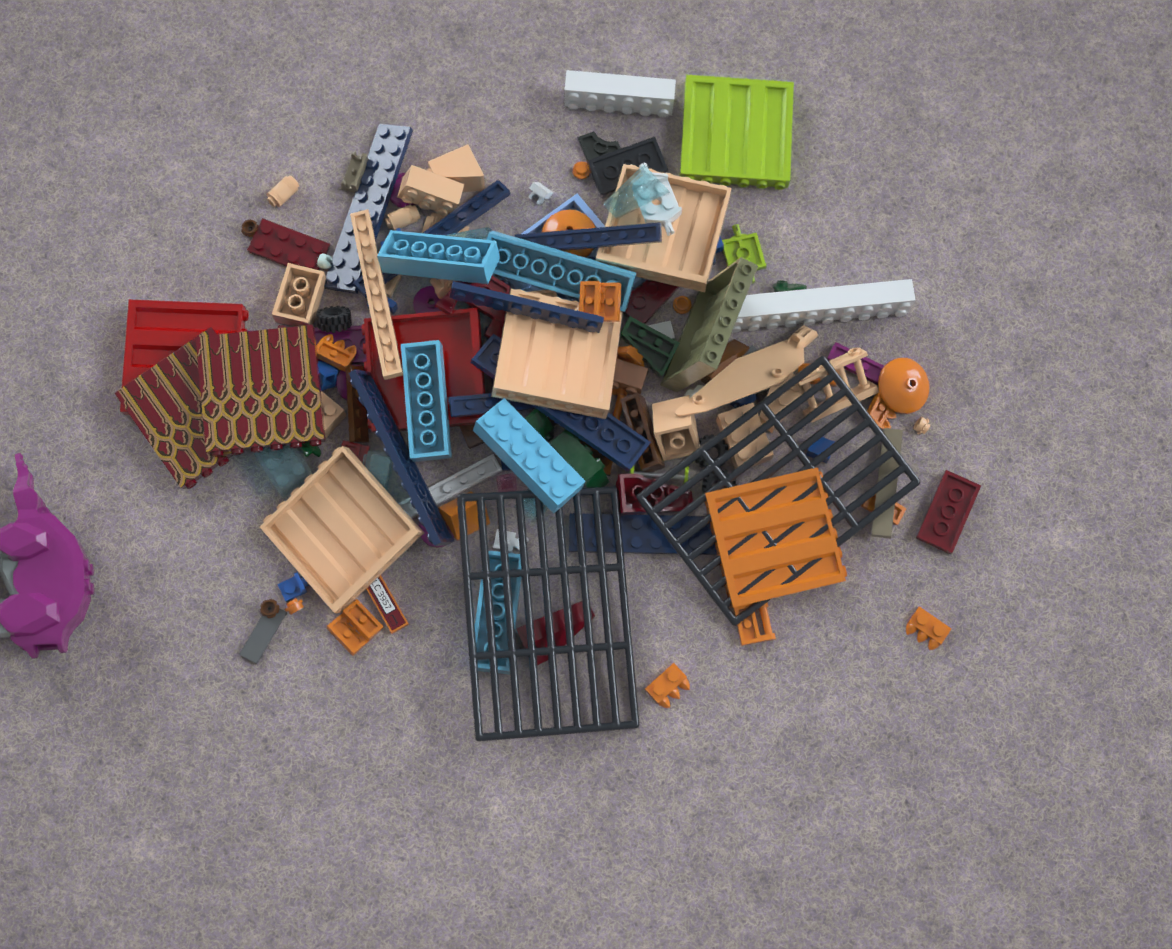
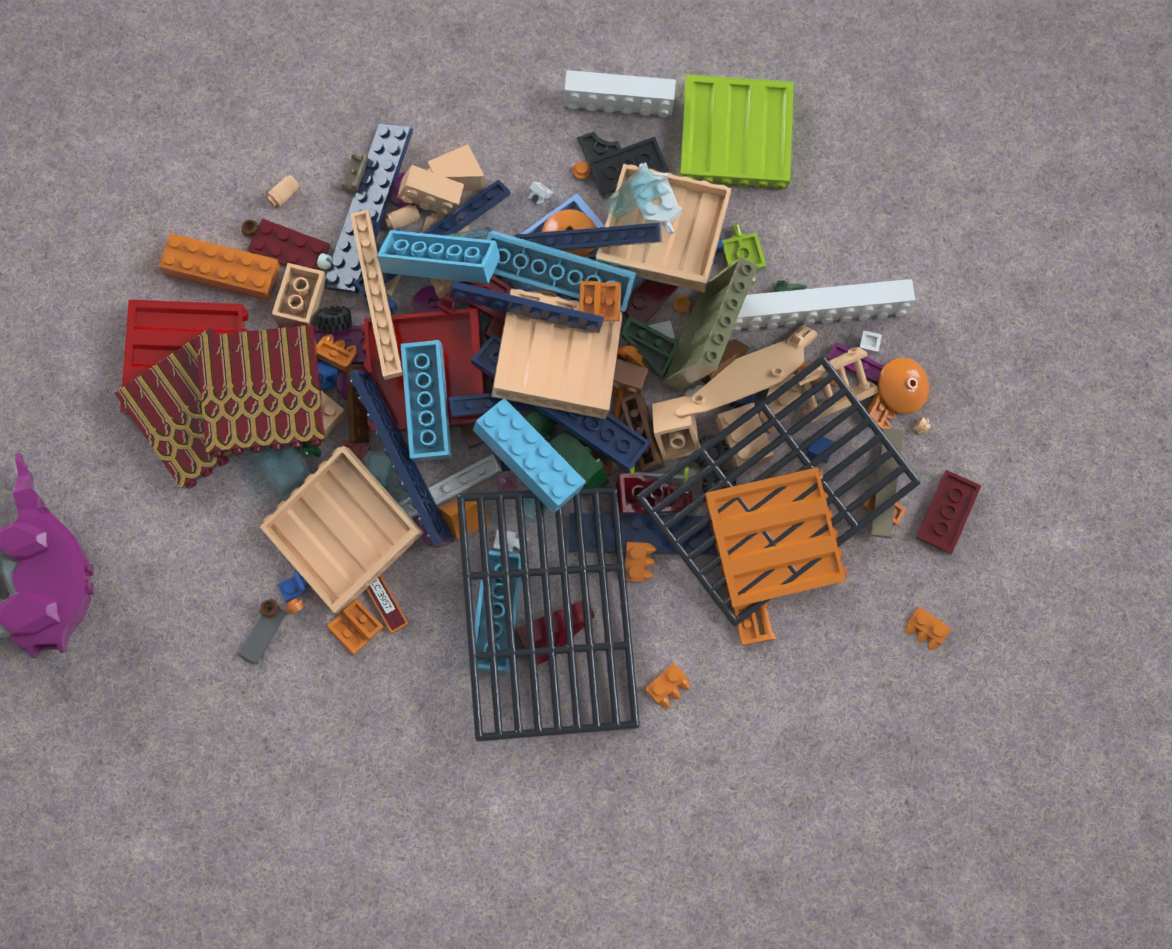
(219, 266): none -> orange brick
(636, 561): none -> orange plate
(870, 342): none -> white tile

